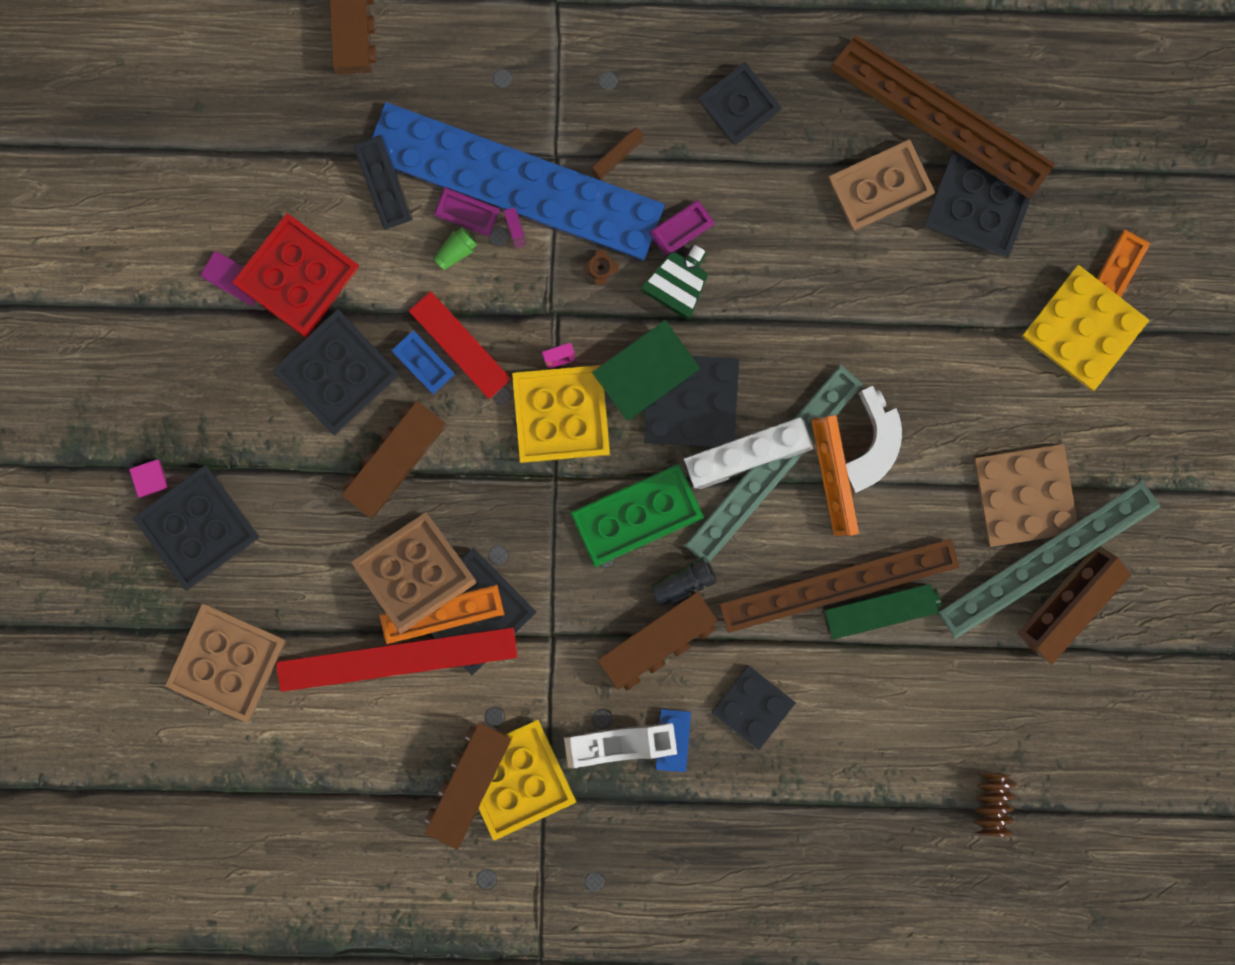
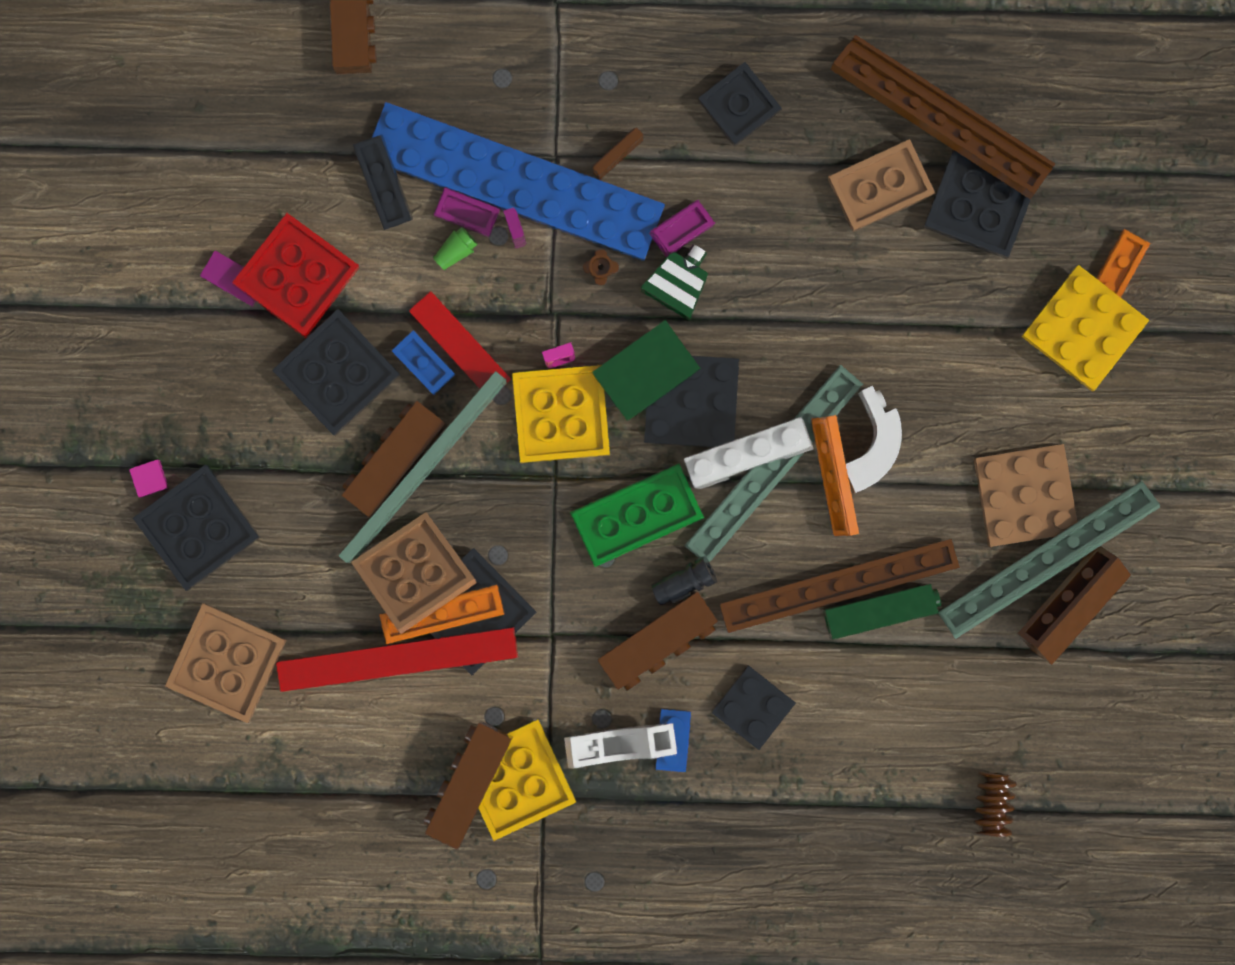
(423, 468): none -> sand green tile

